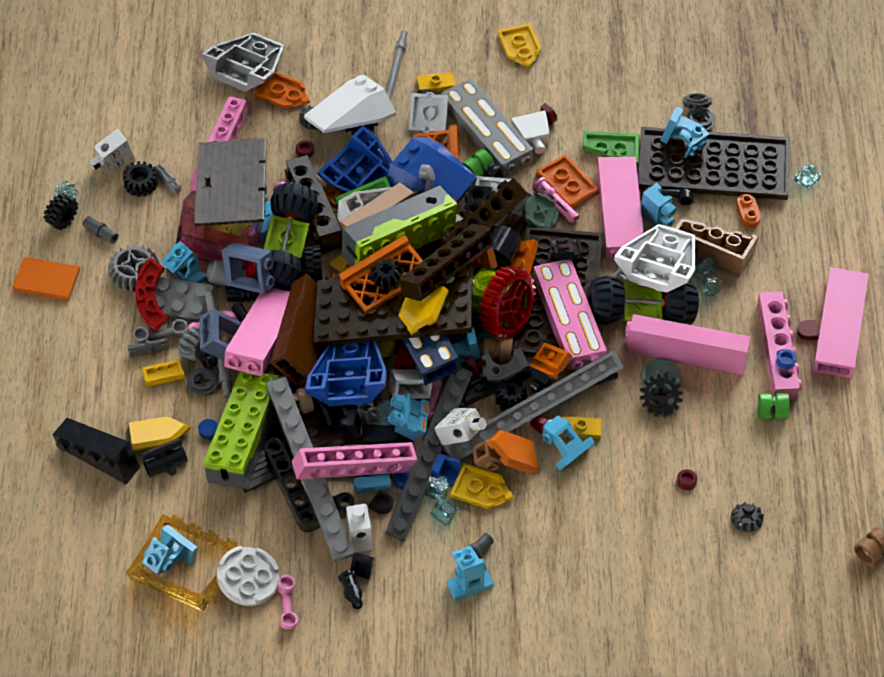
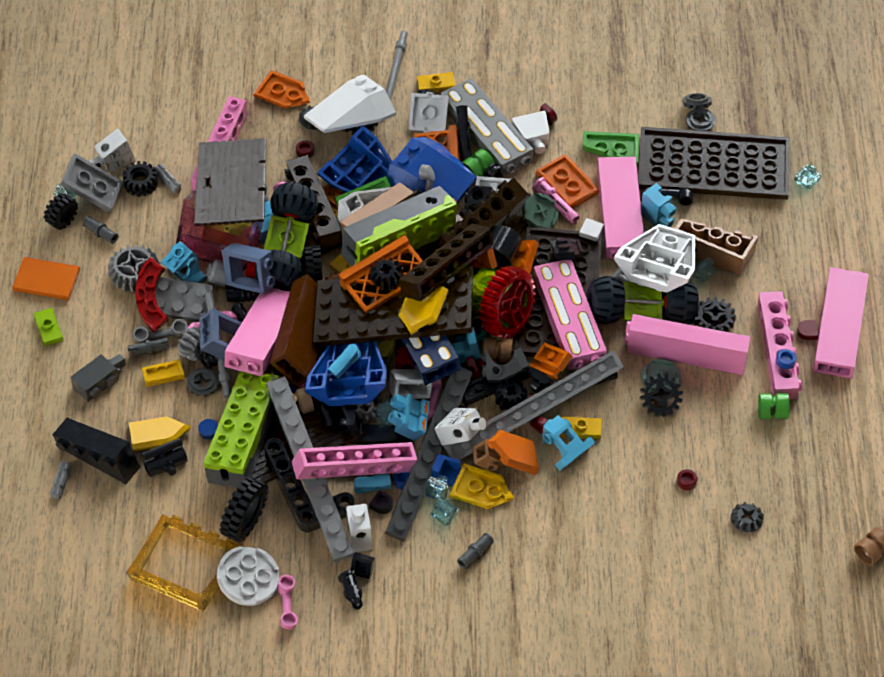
(48, 326): none -> lime plate
(60, 480): none -> light grey axle
(91, 183): none -> light grey plate
(97, 376): none -> dark grey hinge
(165, 554): medium azure tile -> none
(243, 60): light grey wedge -> none
(244, 509): none -> black tyre
(345, 360): none -> medium azure bar
(463, 130): none -> black pin
(468, 569): medium azure tile -> none
(520, 44): yellow tile -> none
(591, 229): none -> white tile
(687, 130): medium azure tile -> none
(709, 285): clear light blue tile -> none
(715, 315): none -> black gear
(748, 208): orange plate -> none

